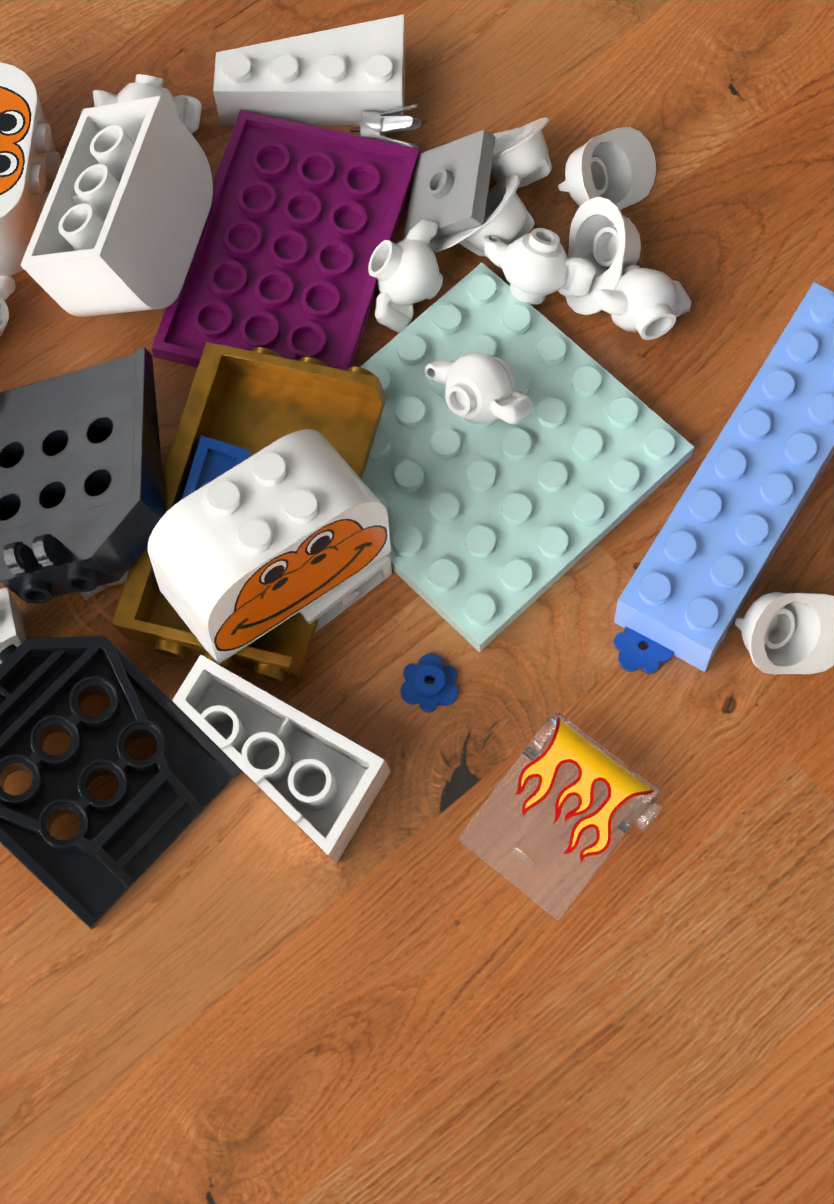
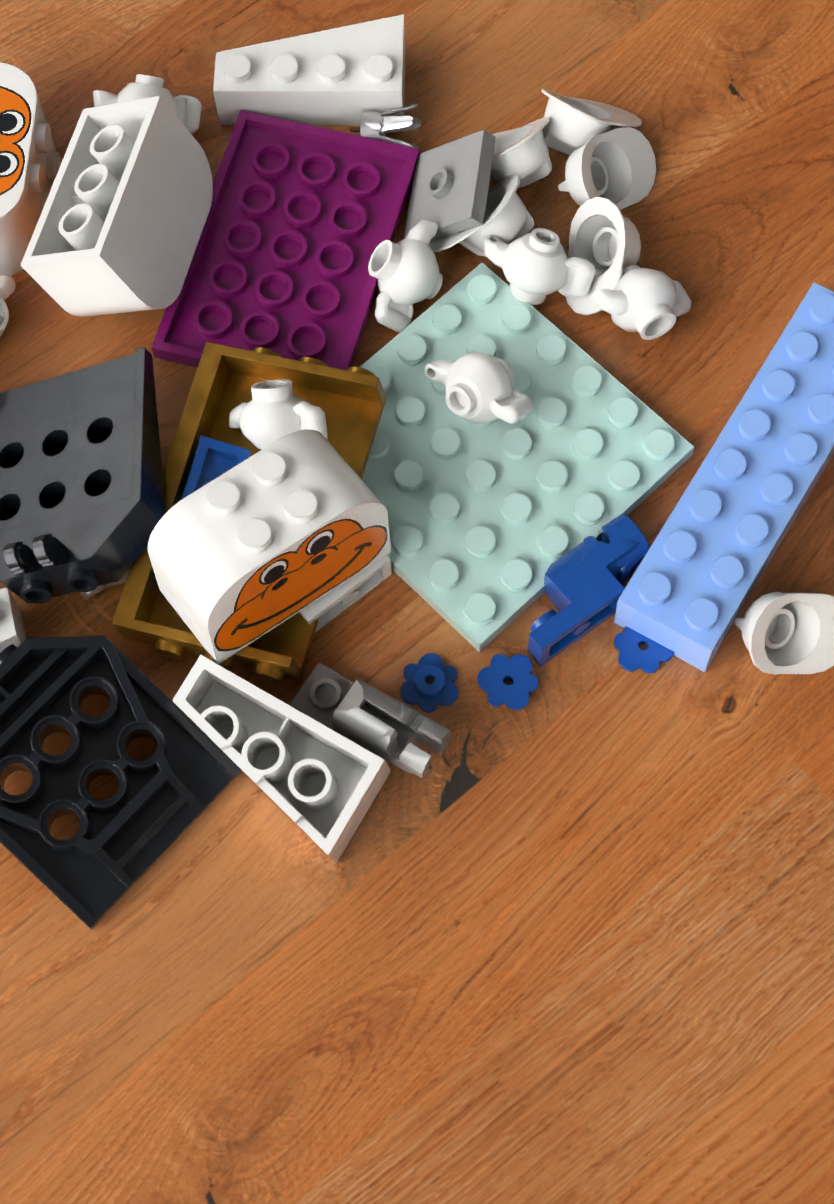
(275, 413): none -> white piece
(372, 720): none -> light grey plate
(515, 669): none -> blue plant
(563, 807): clear door -> none
(578, 120): none -> white piece
(586, 587): none -> blue plate

